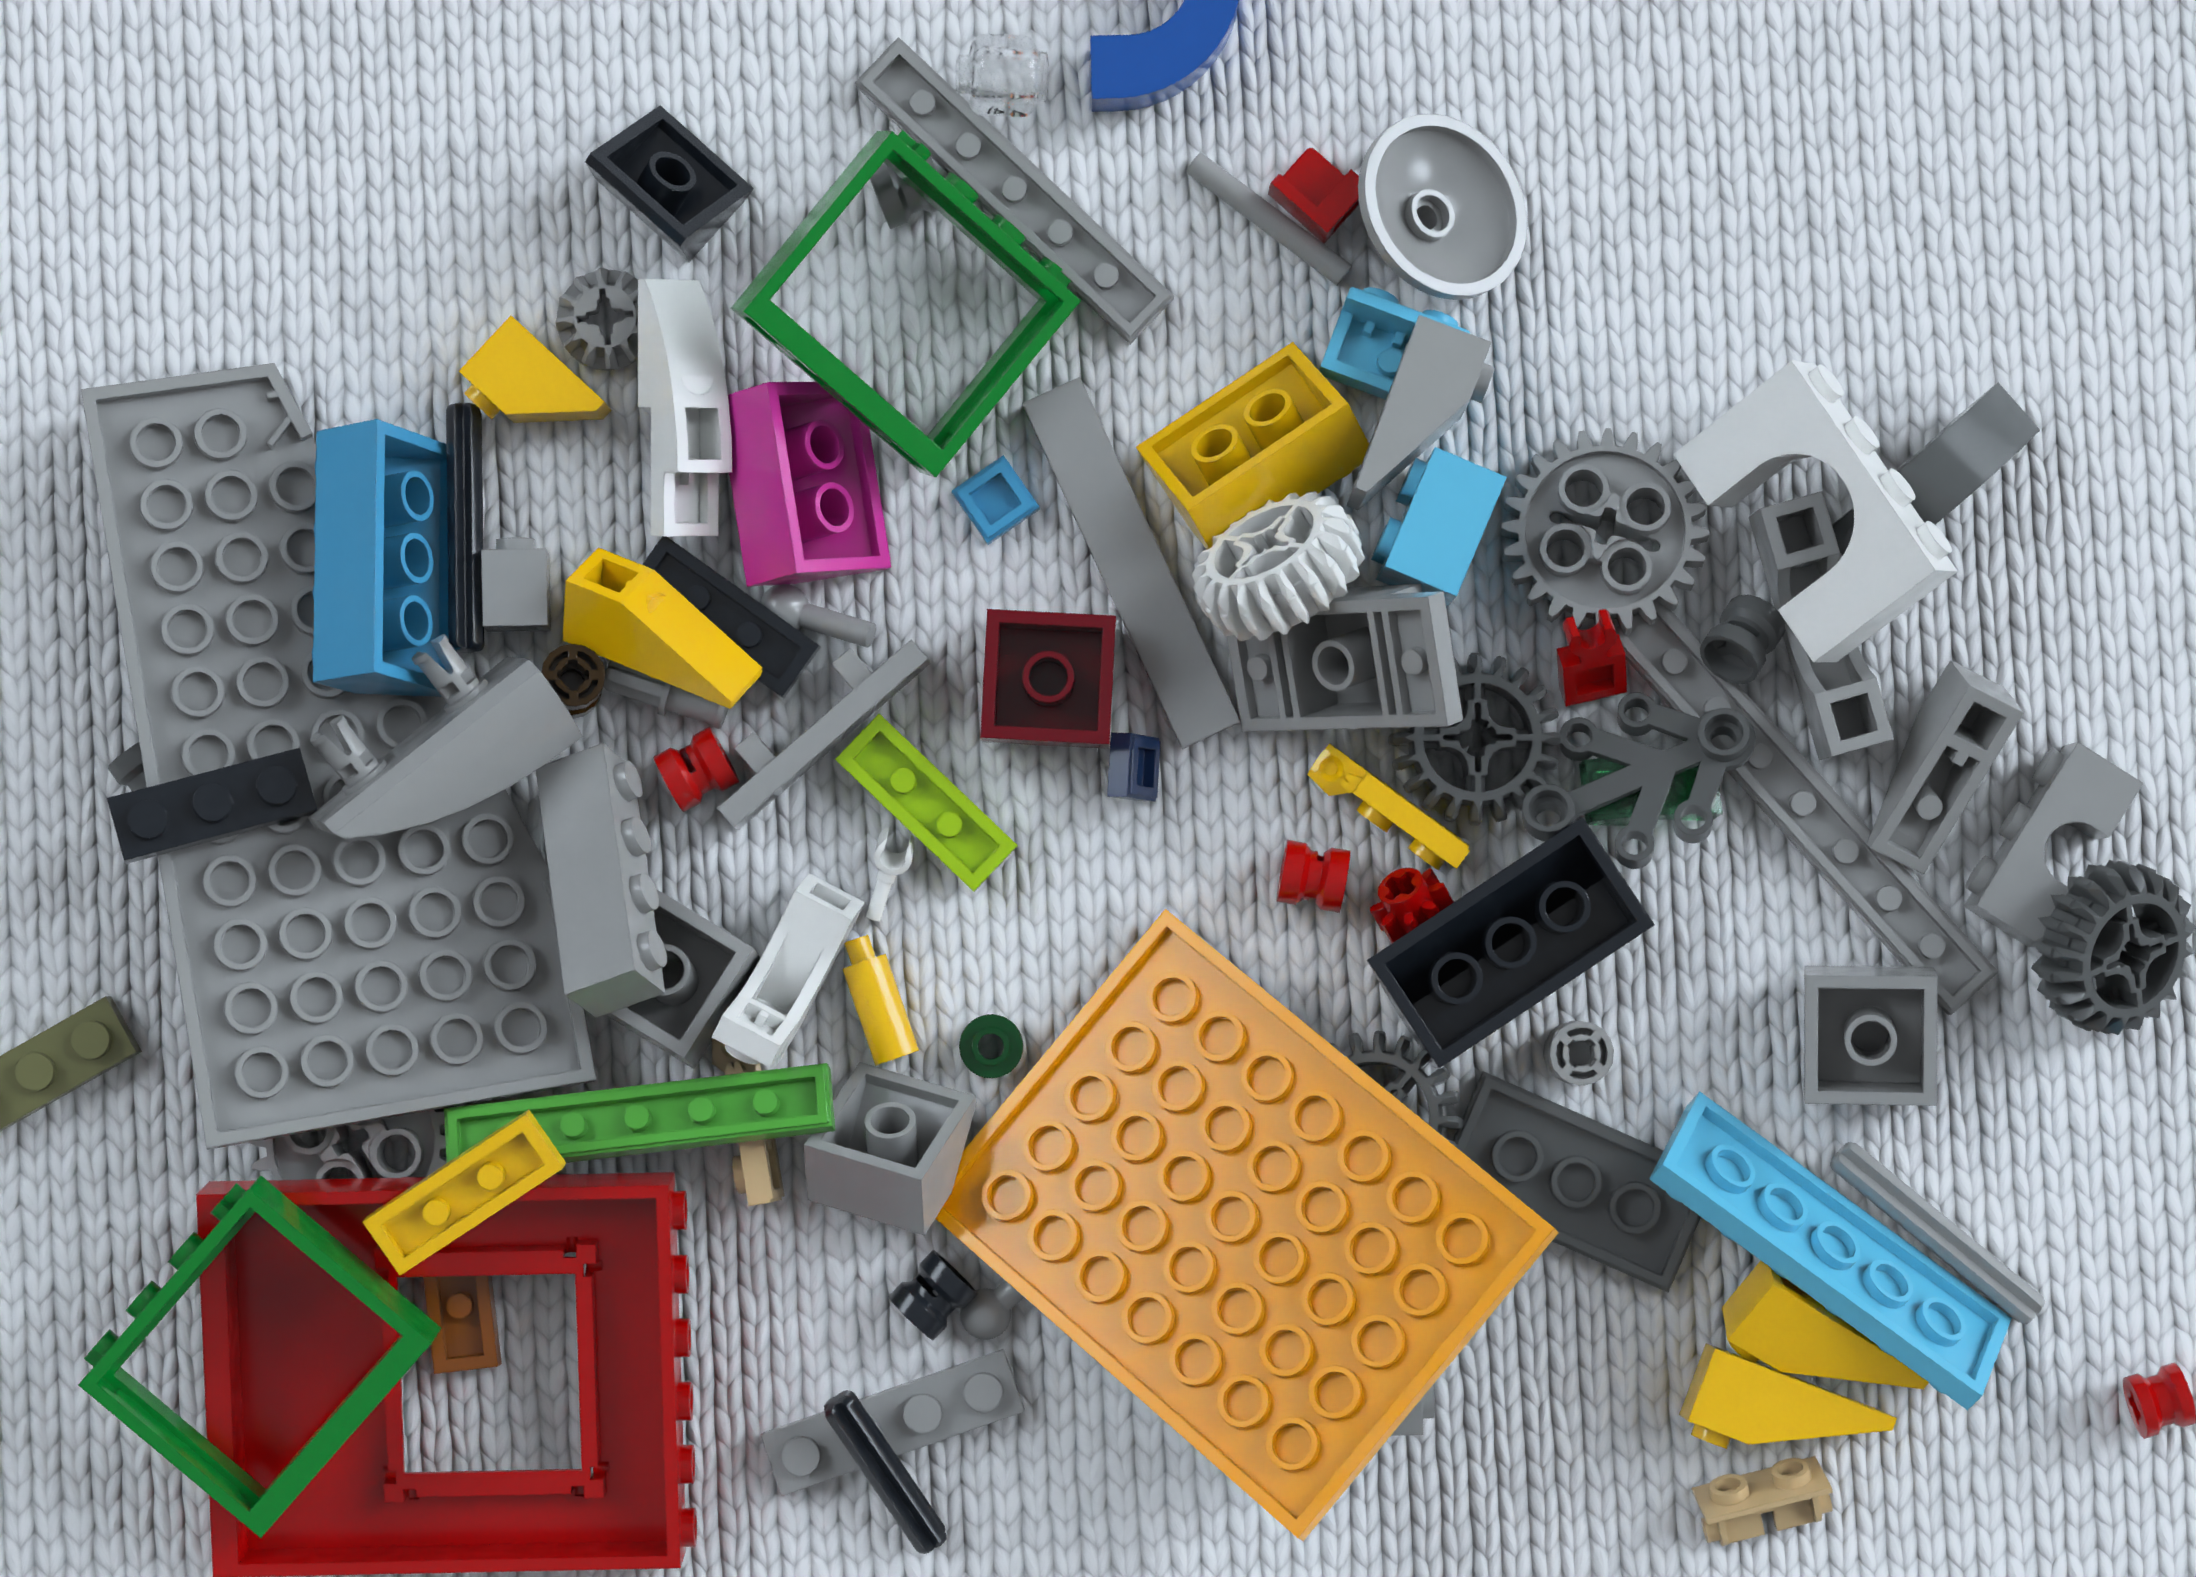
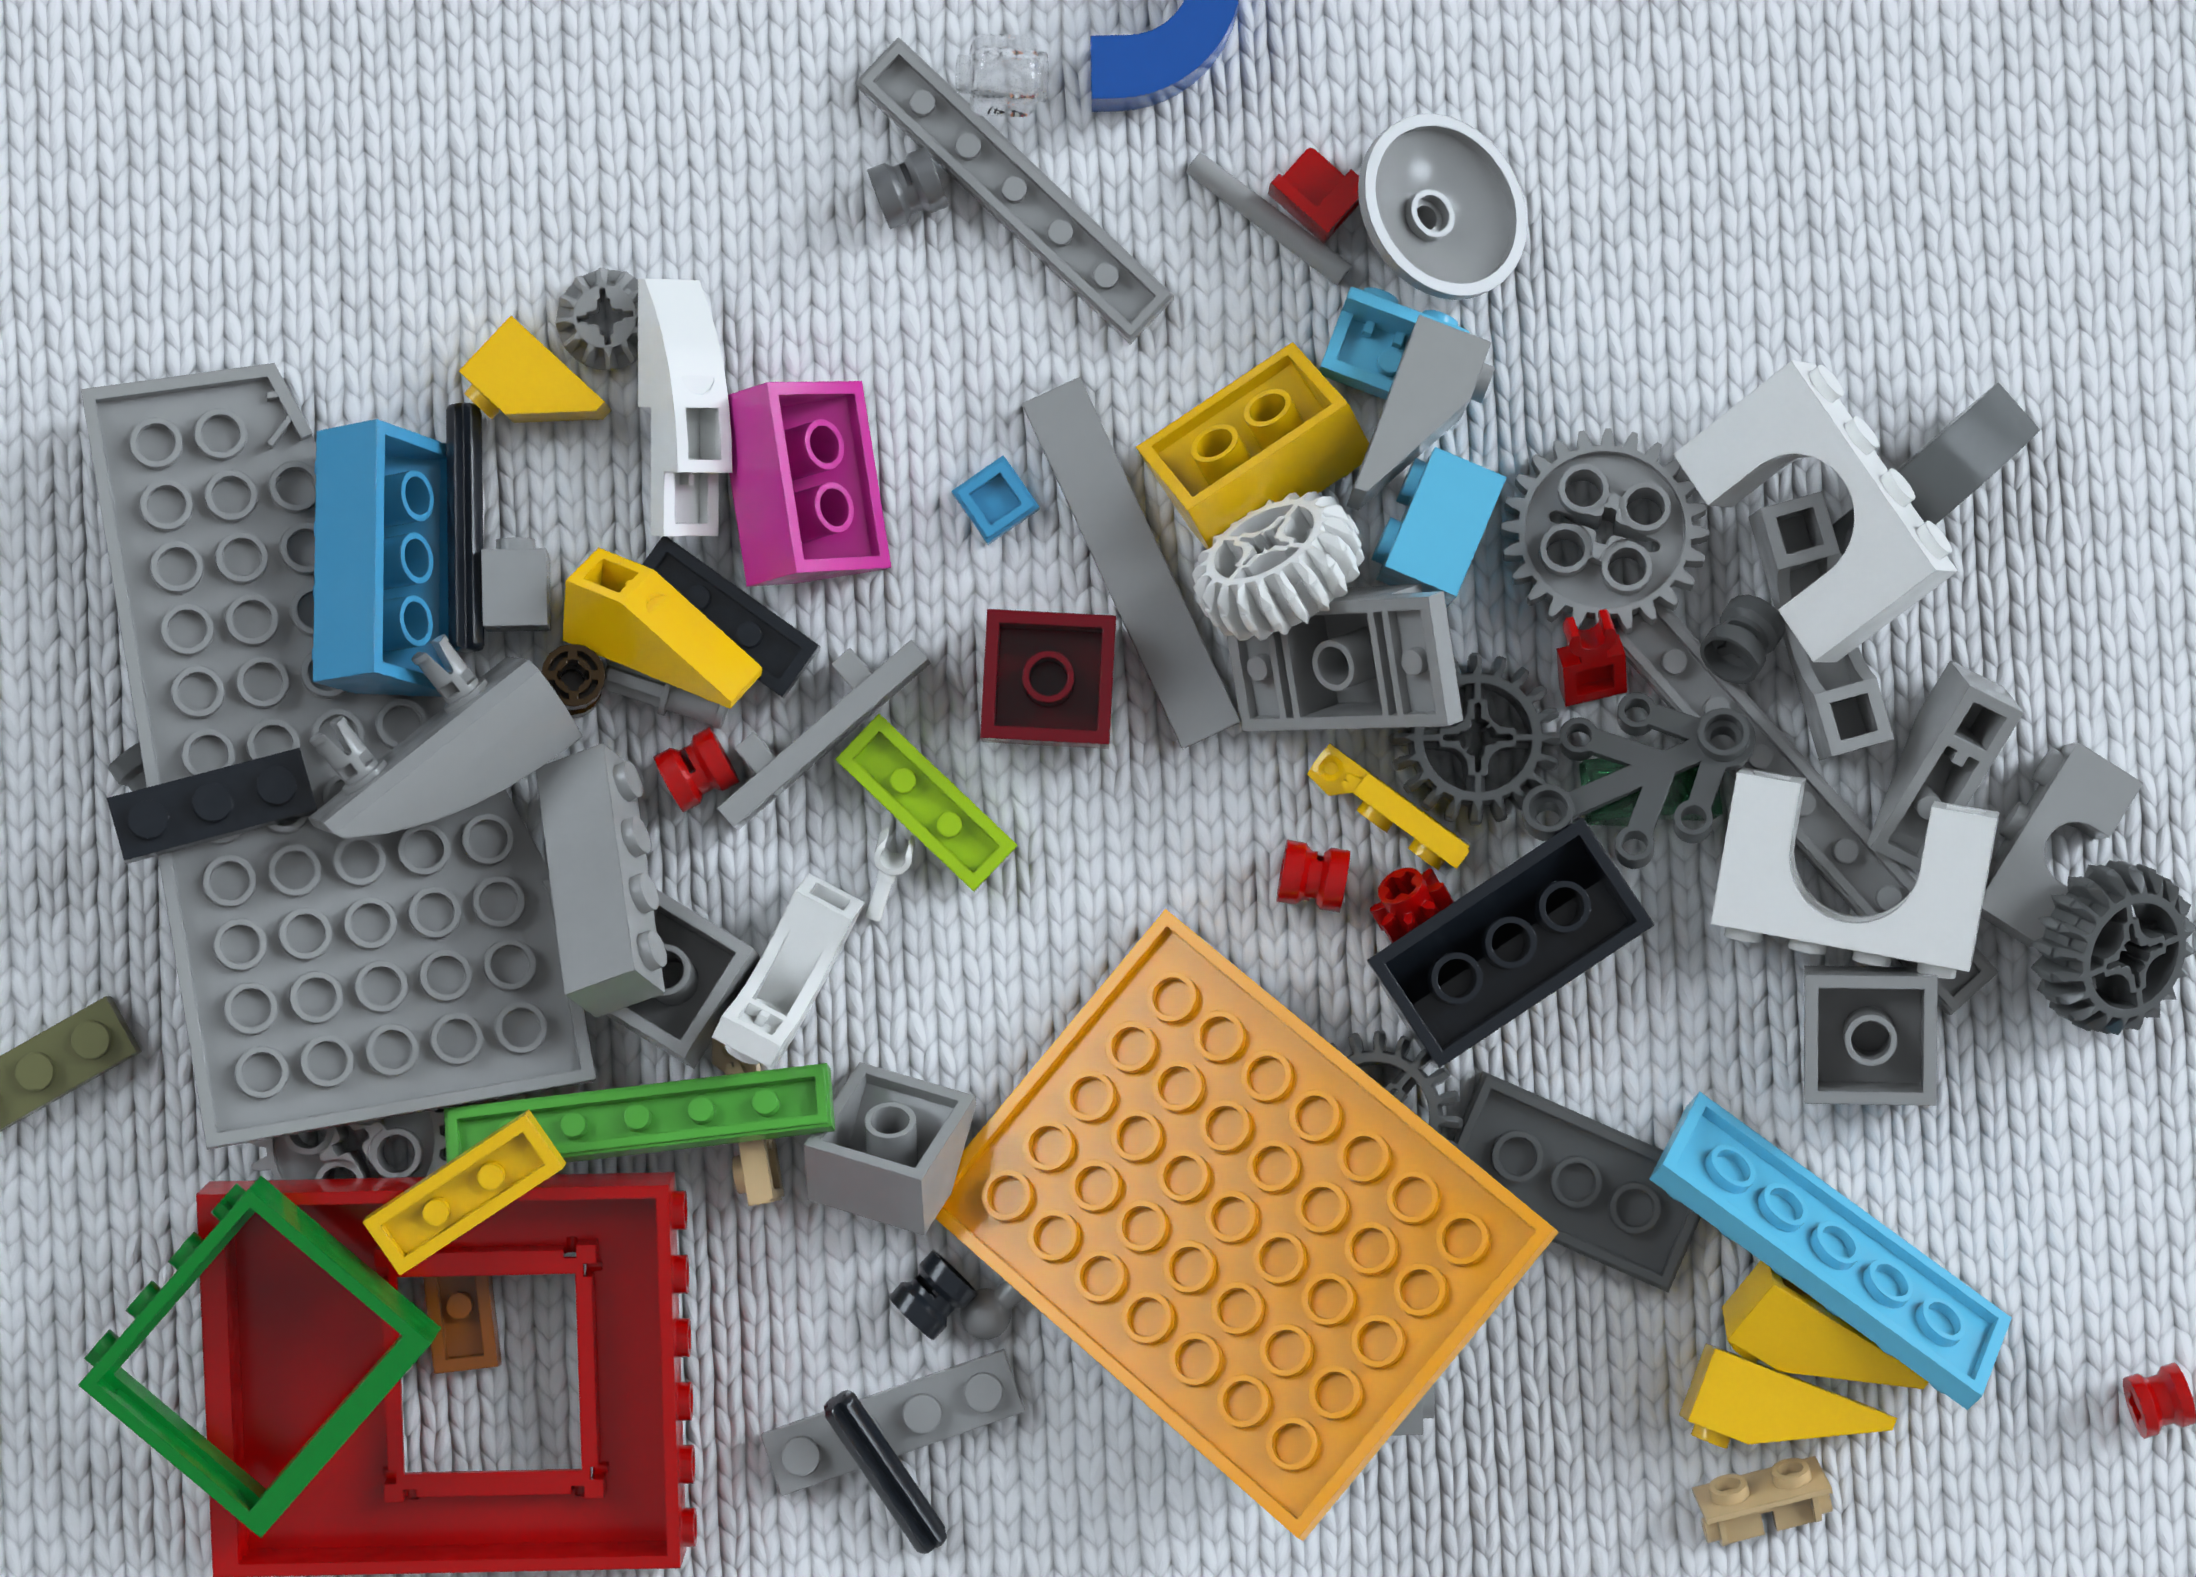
(669, 180): black slope -> none
(794, 608): light grey bar -> none
(878, 1002): yellow cylinder -> none
(970, 1046): dark green plate -> none
(995, 237): green window -> none
(1133, 767): dark blue tile -> none
(1569, 1047): light grey wheel -> none
(1765, 895): none -> white arch
(1937, 1233): light grey axle -> none

